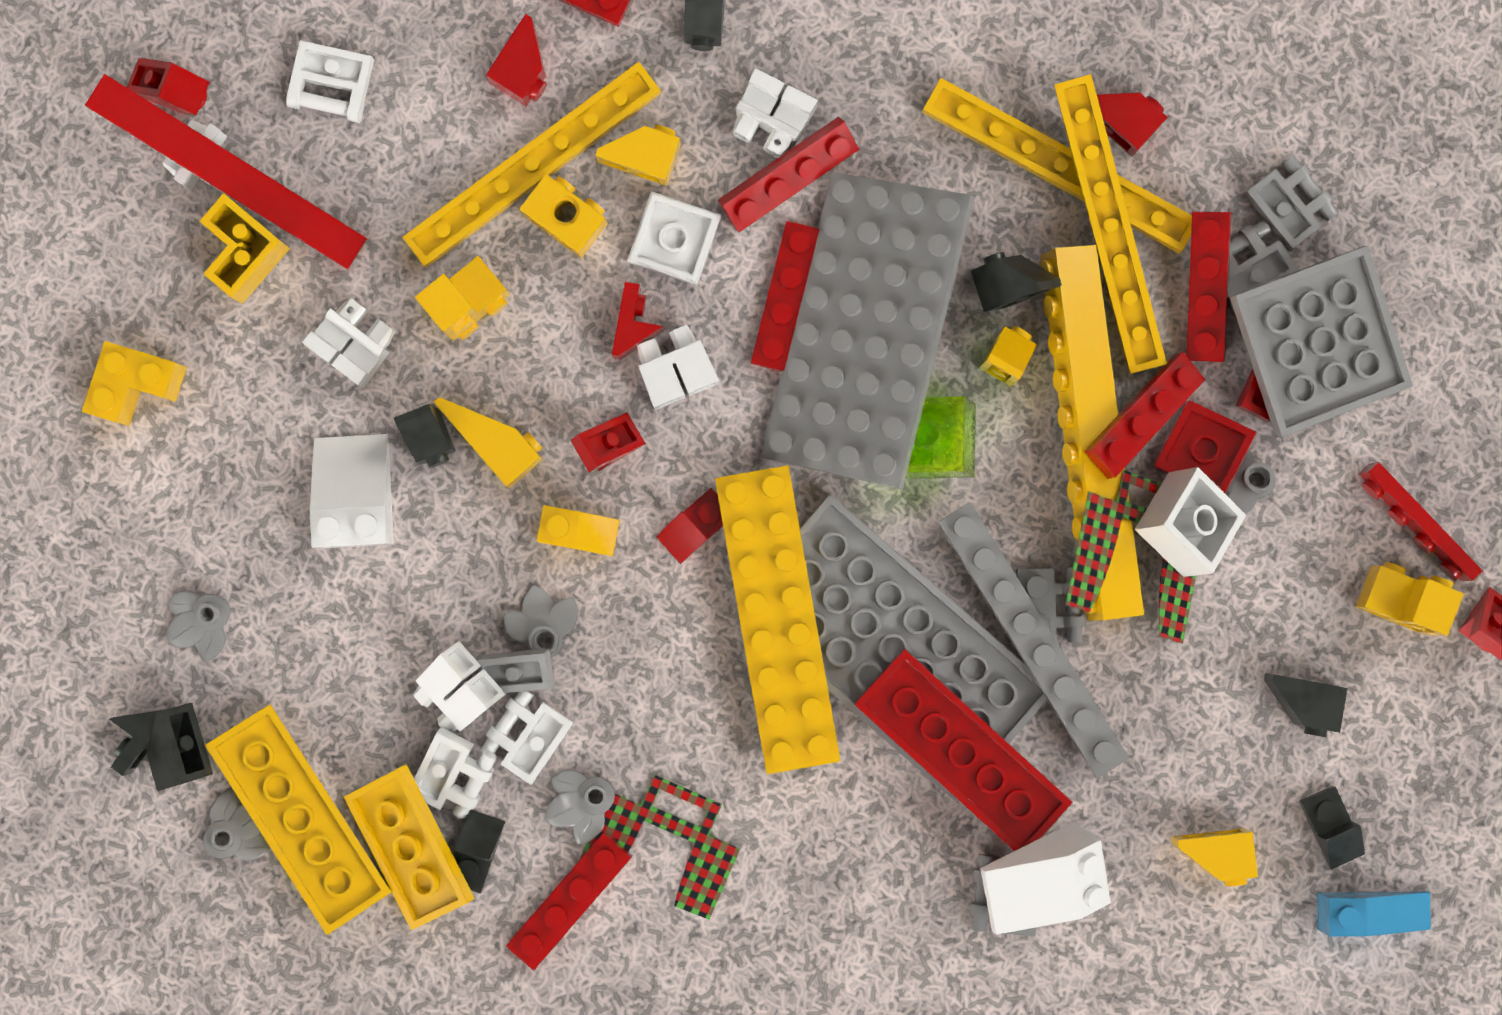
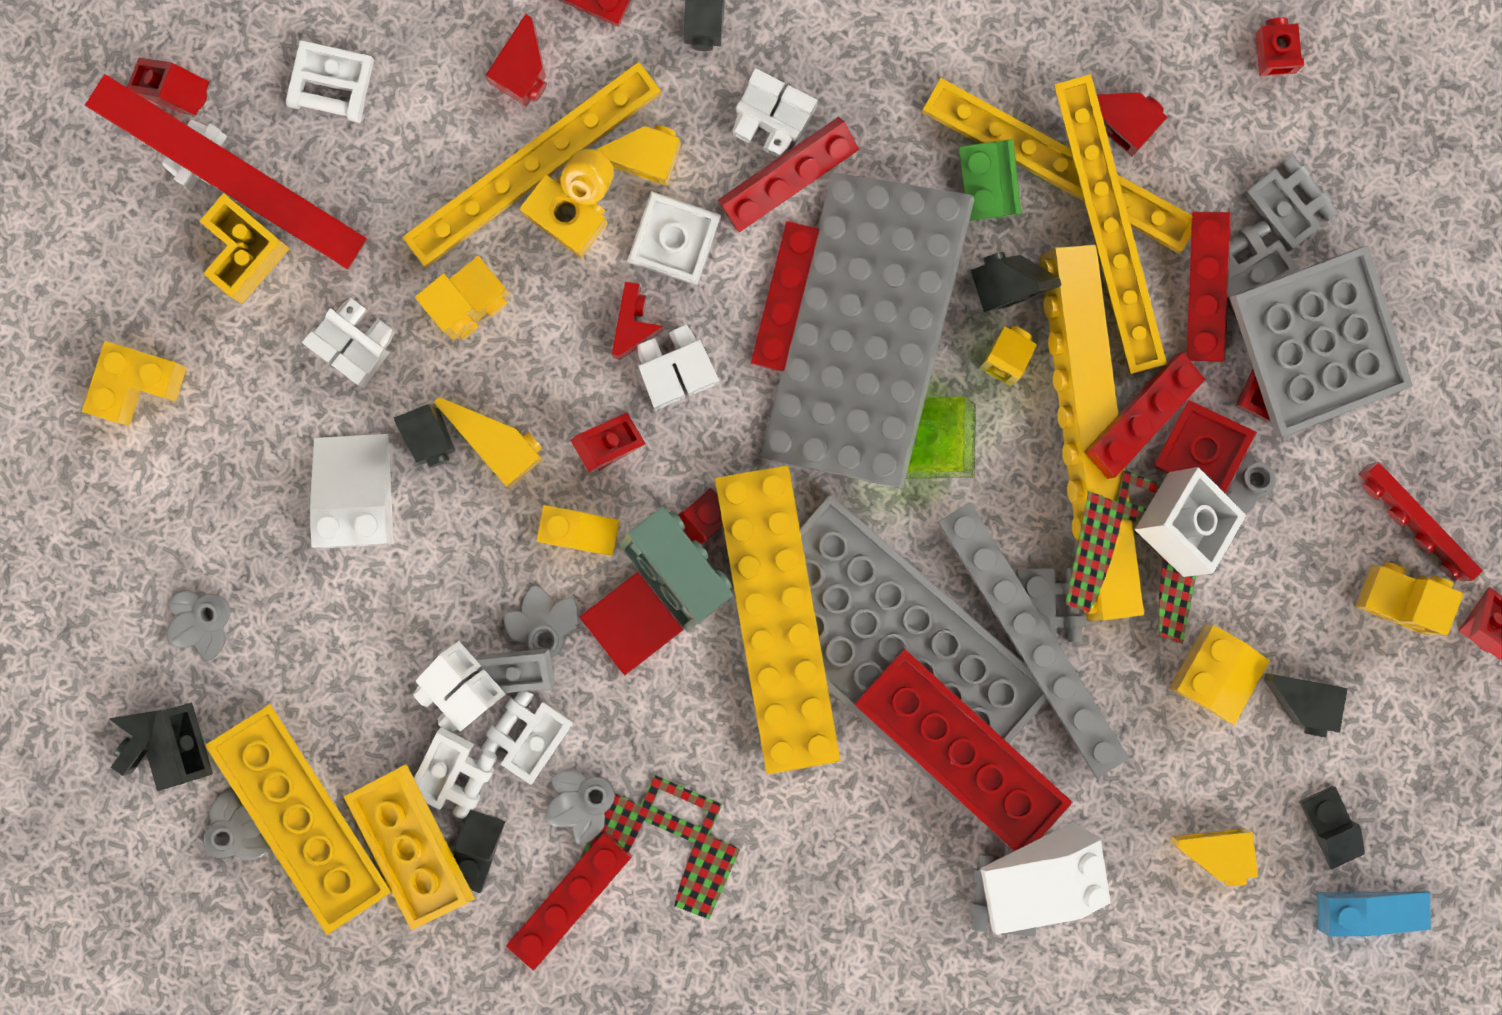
(587, 176): none -> yellow head
(631, 623): none -> red tile
(676, 568): none -> sand green slope
(991, 178): none -> bright green plate
(1219, 673): none -> yellow slope
(1271, 57): none -> red brick

